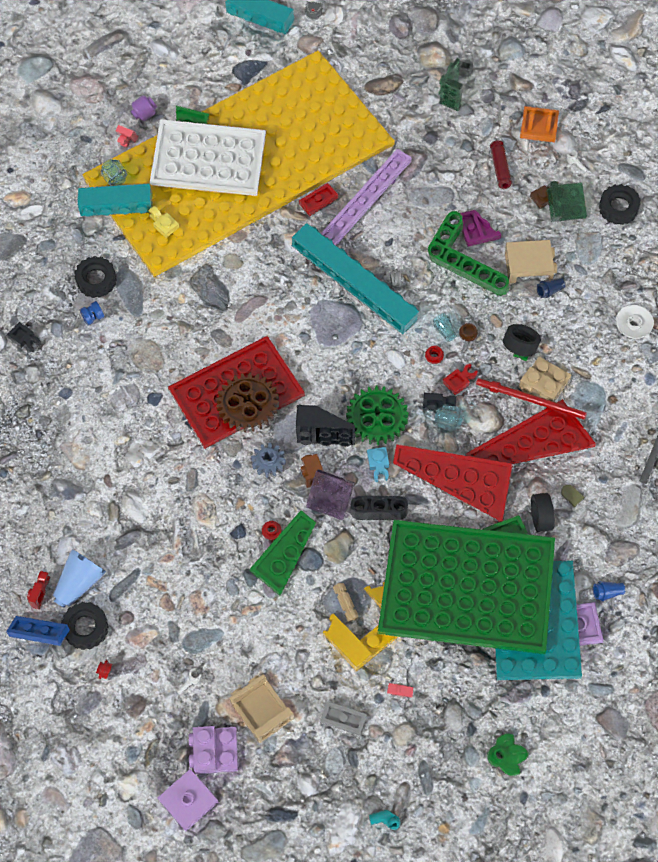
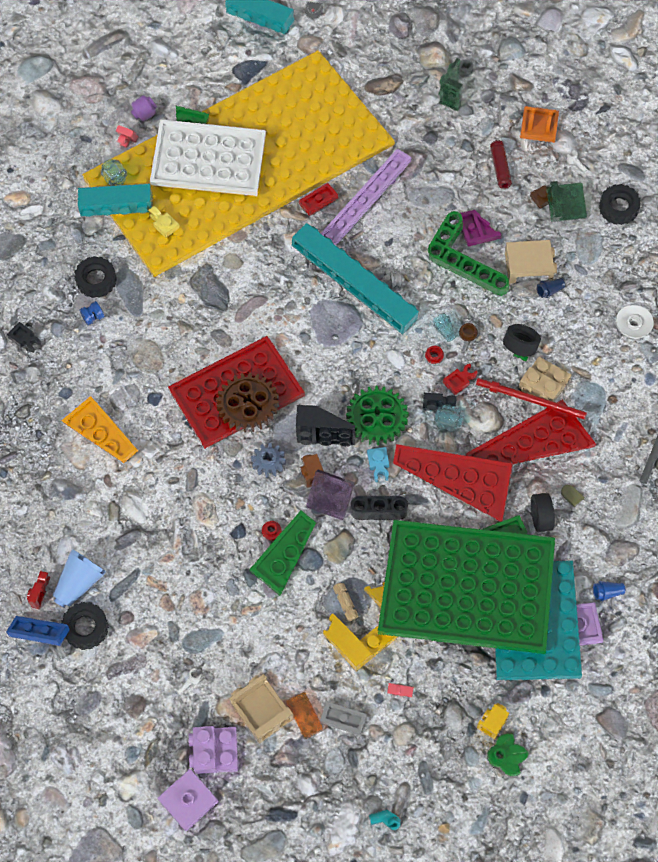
(98, 428): none -> light orange wing
(104, 669): red plate -> none
(304, 715): none -> clear orange tile
(493, 720): none -> yellow brick

